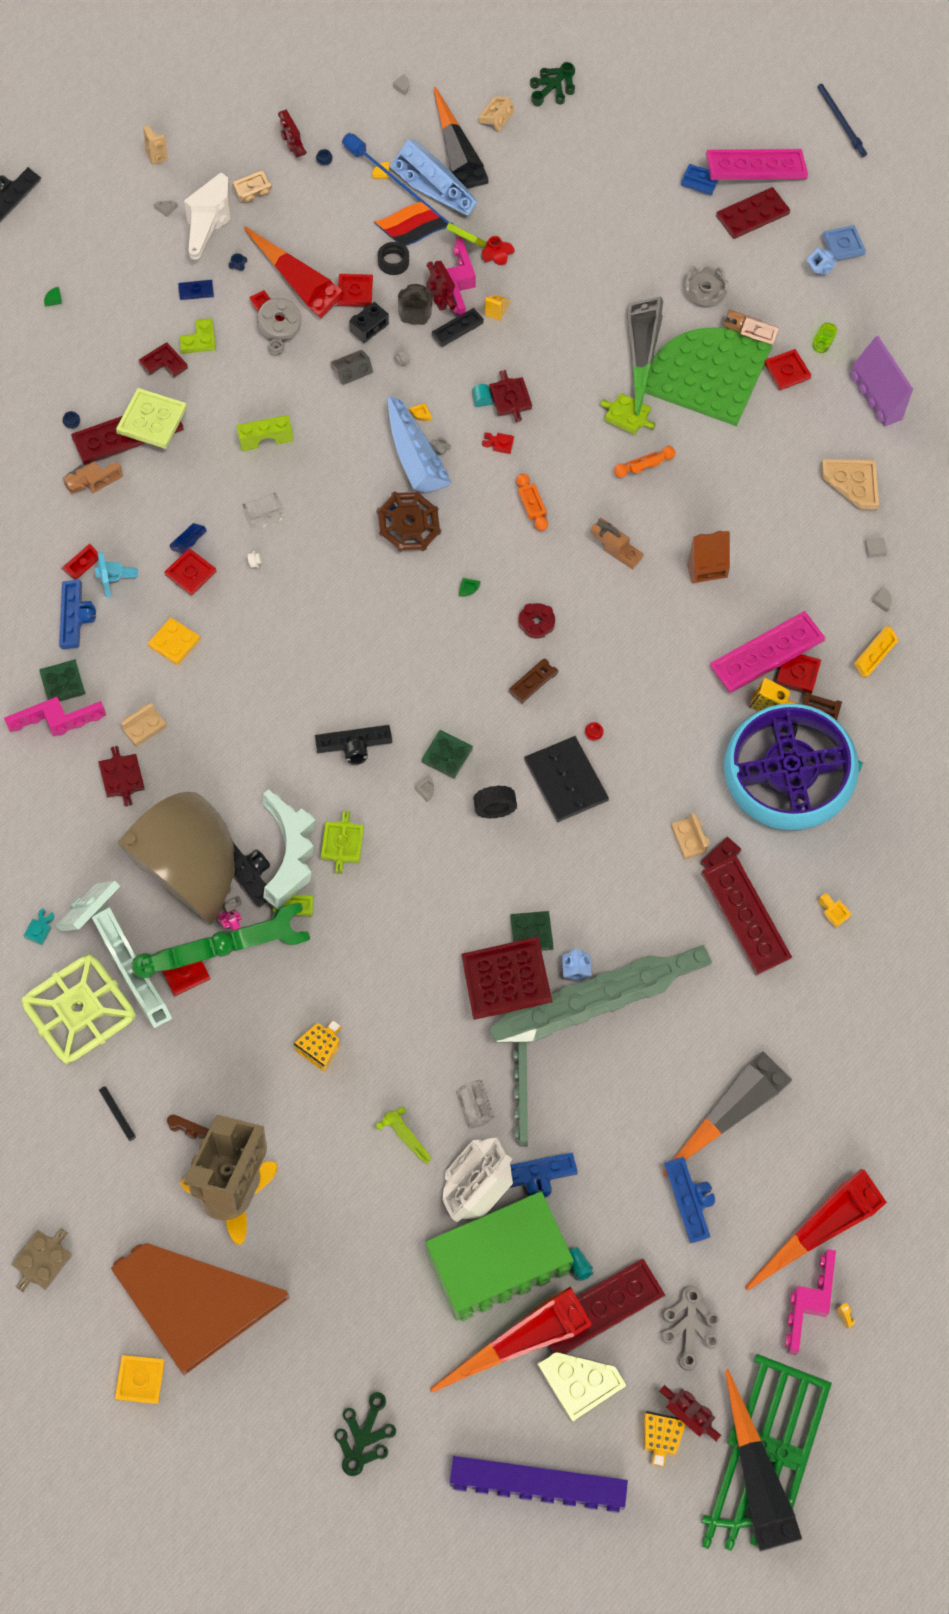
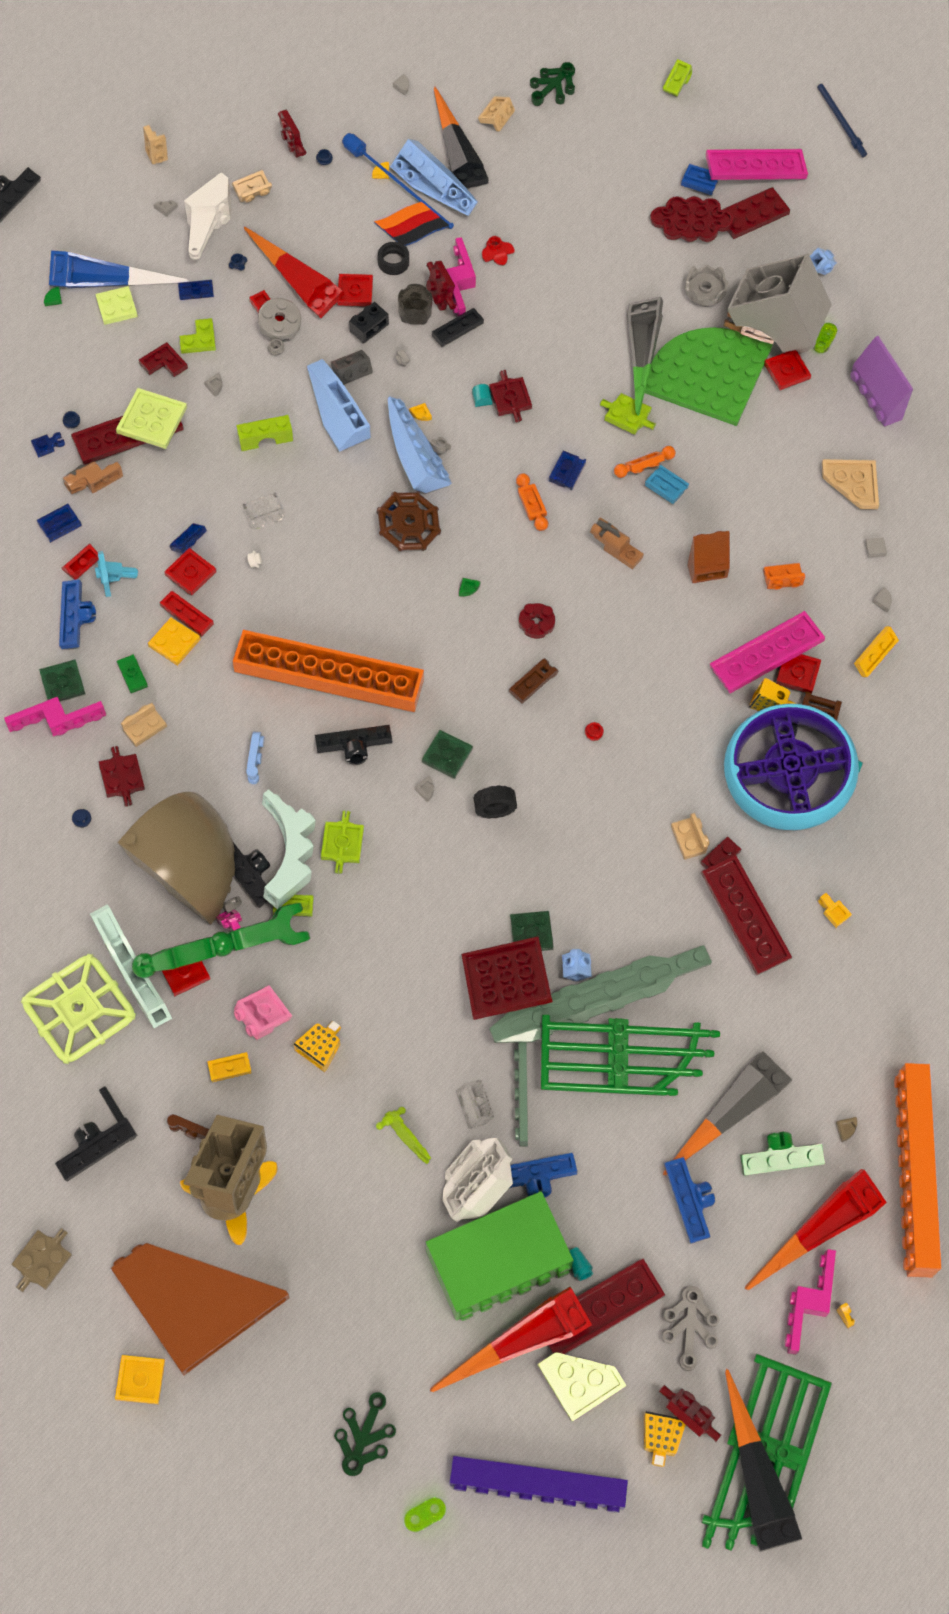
(39, 930): teal plate -> none
(45, 445): none -> clear blue plate
(59, 522): none -> clear blue plate
(81, 271): none -> blue plate
(81, 818): none -> dark blue plate
(84, 908): light aqua plate -> none
(94, 1146): none -> black plate
(116, 305): none -> yellowish green plate
(132, 673): none -> green plate
(186, 613): none -> red plate
(214, 384): none -> light grey tile
(229, 1067): none -> yellow plate
(255, 757): none -> light blue plate
(261, 1012): none -> bright pink plate
(328, 670): none -> orange brick
(337, 407): none -> light blue wedge
(425, 1515): none -> clear neon green plate
(466, 235): lime tile -> none
(496, 306): yellow slope -> none
(501, 443): red plate -> none
(566, 779): black plate -> none
(567, 470): none -> clear blue plate
(618, 1051): none -> green piece
(666, 484): none -> dark azure plate
(678, 77): none -> lime plate
(692, 219): none -> dark red plate
(782, 1156): none -> plate
(783, 302): none -> light grey brick
(783, 576): none -> orange bracket
(844, 242): medium blue plate -> none
(846, 1128): none -> dark tan tile
(918, 1171): none -> orange brick

